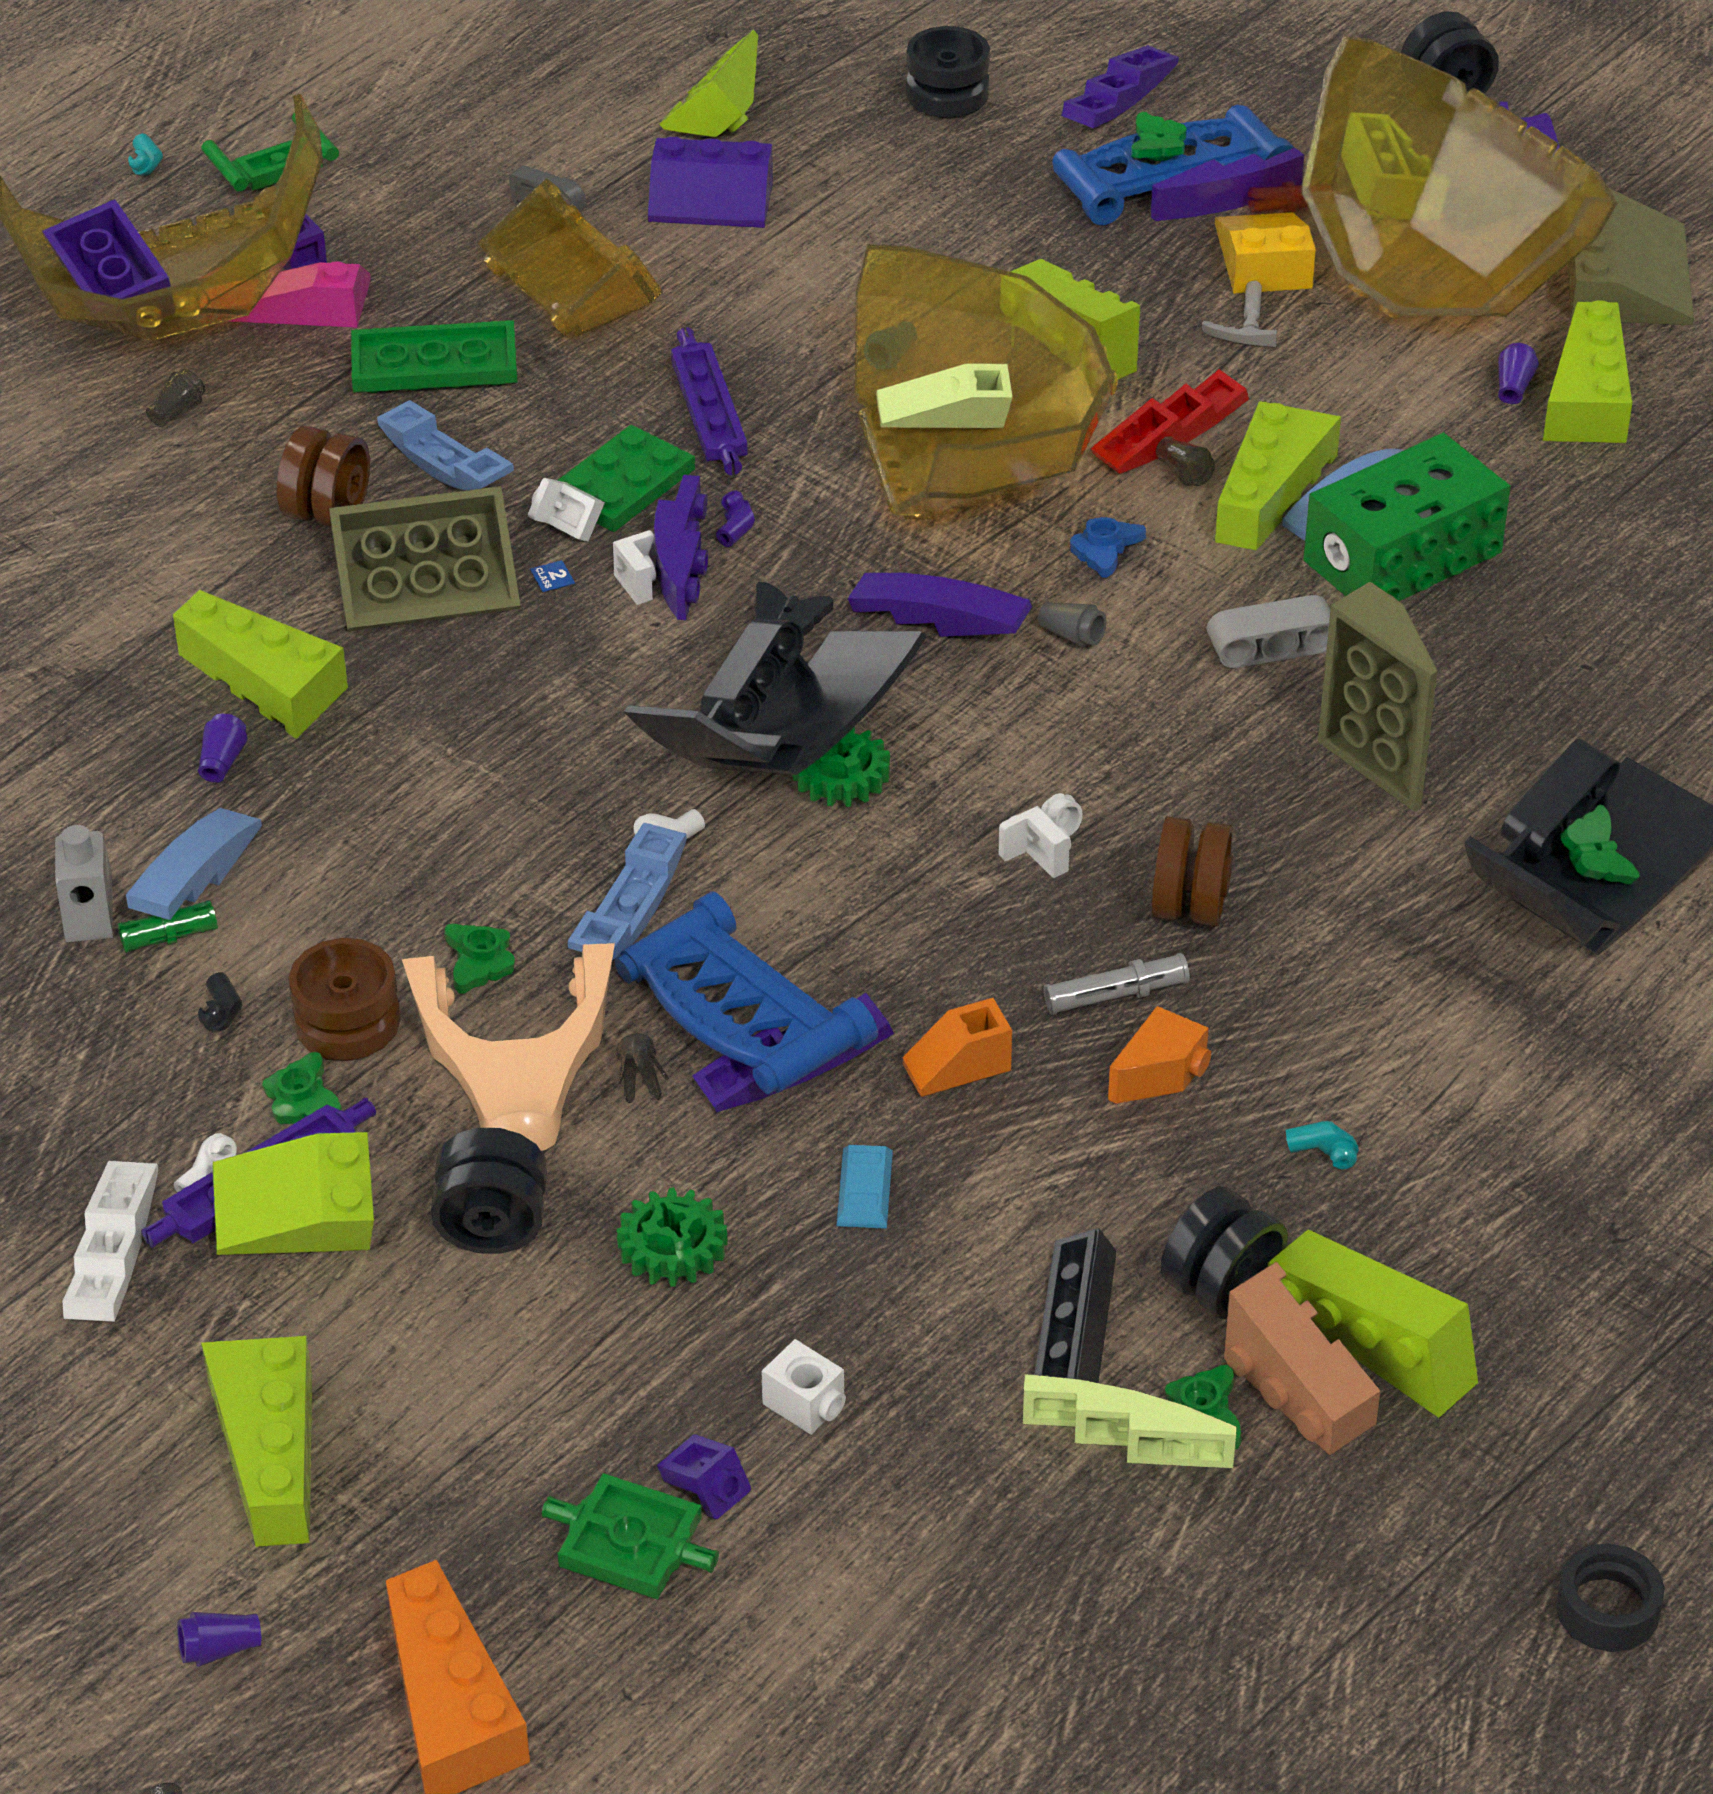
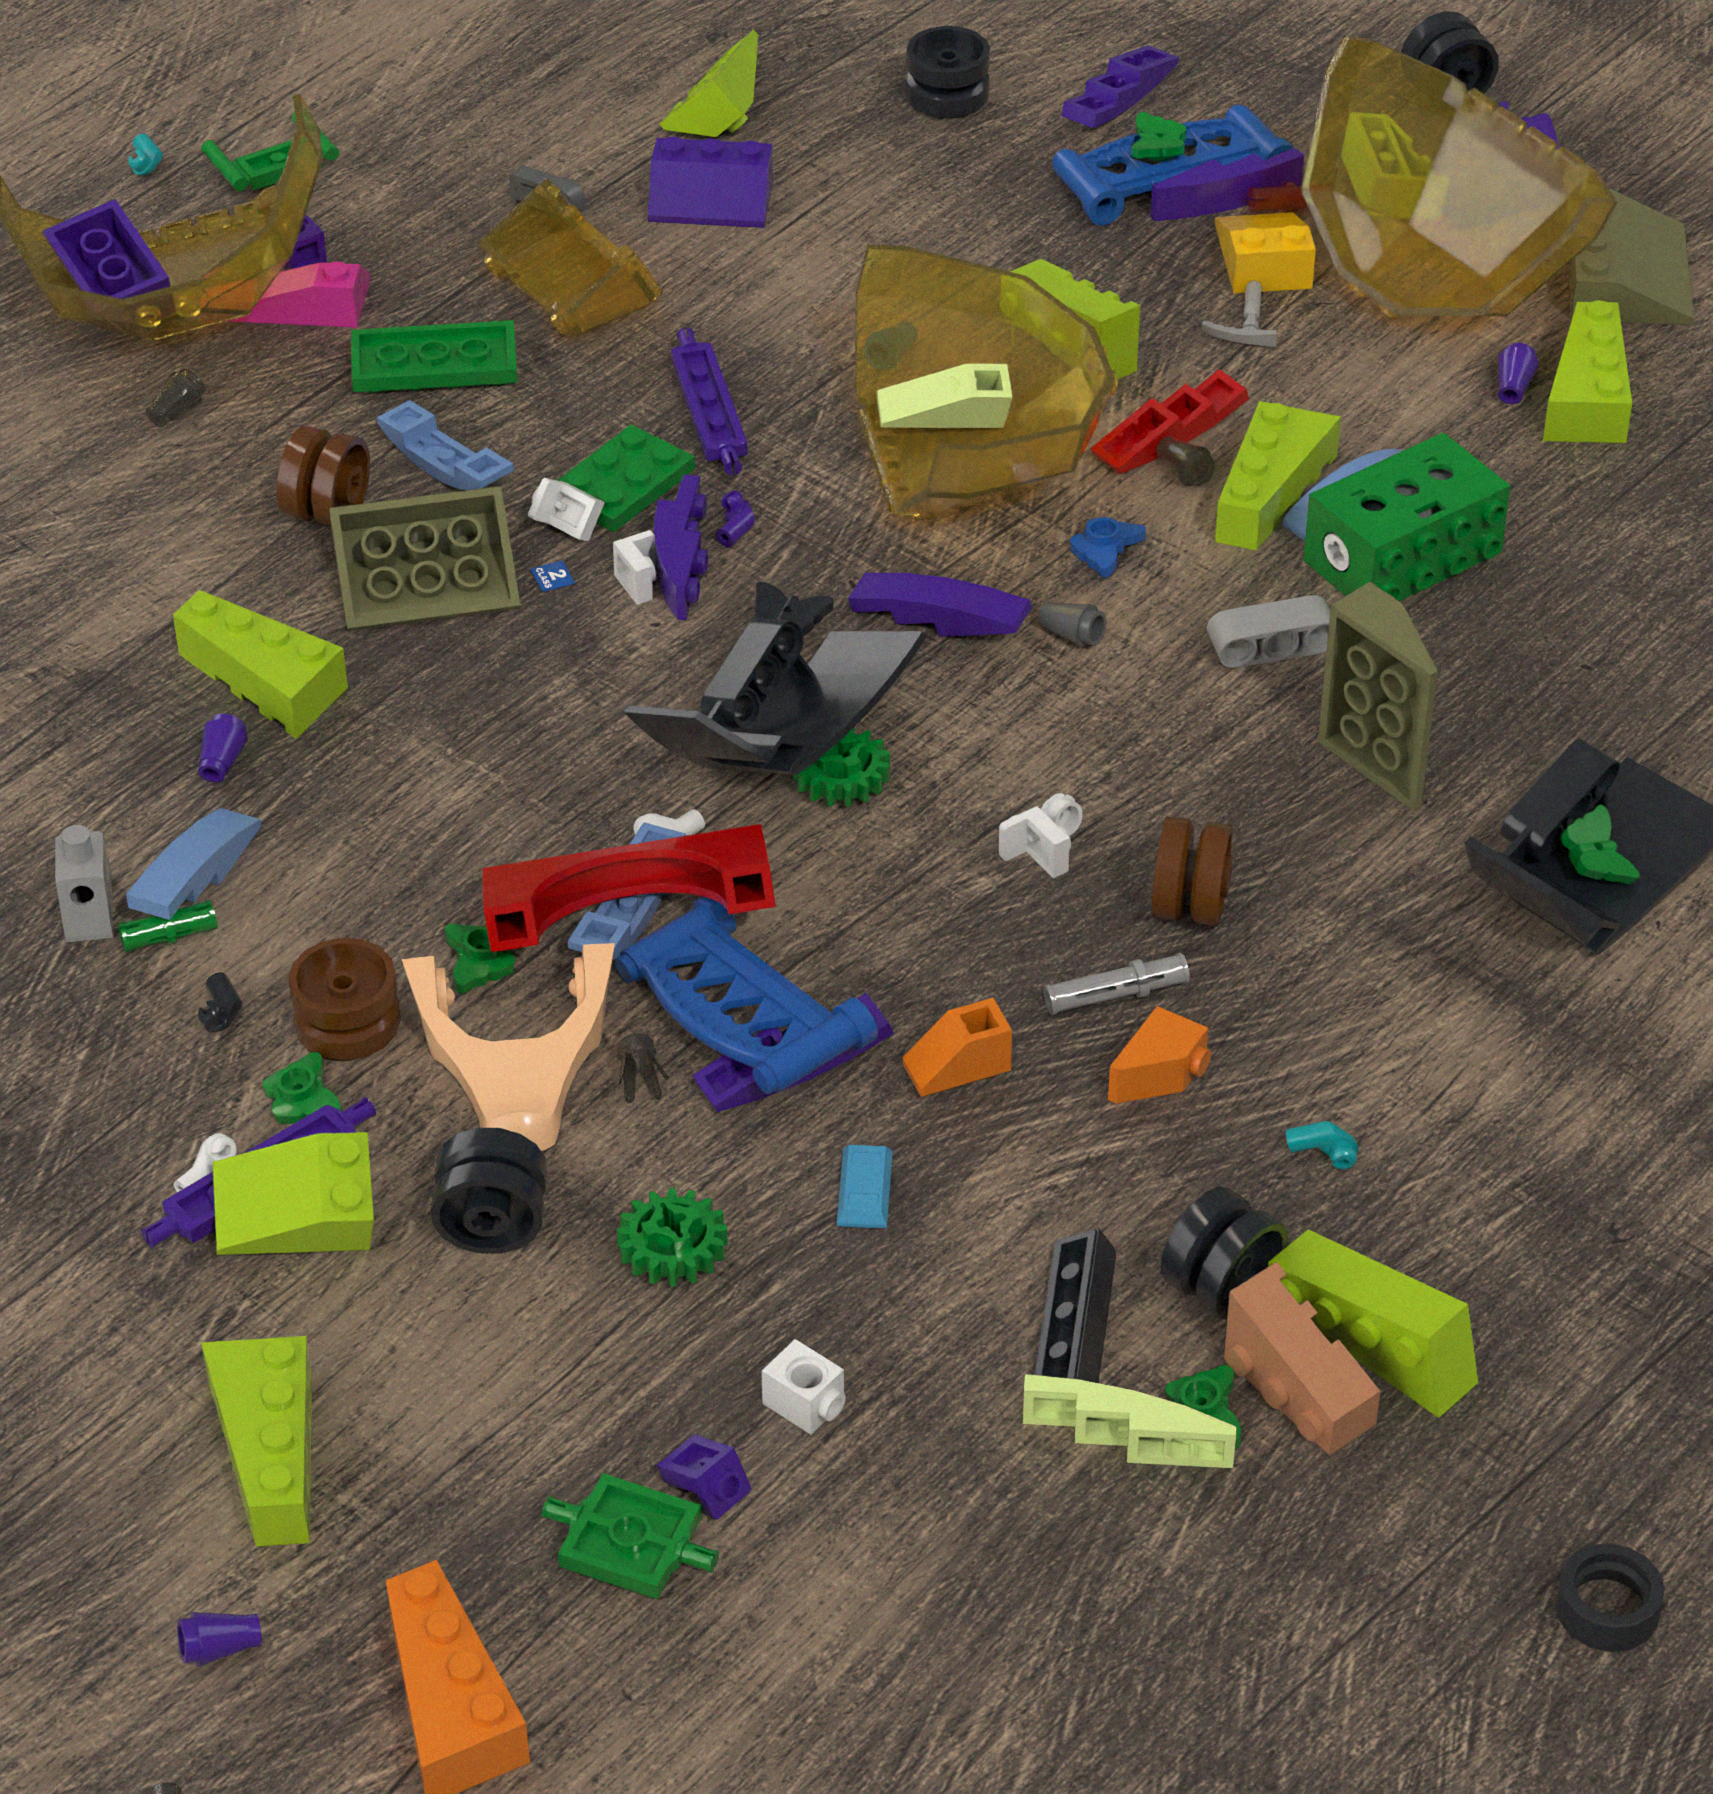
(110, 1241): white slope -> none
(534, 894): none -> red arch

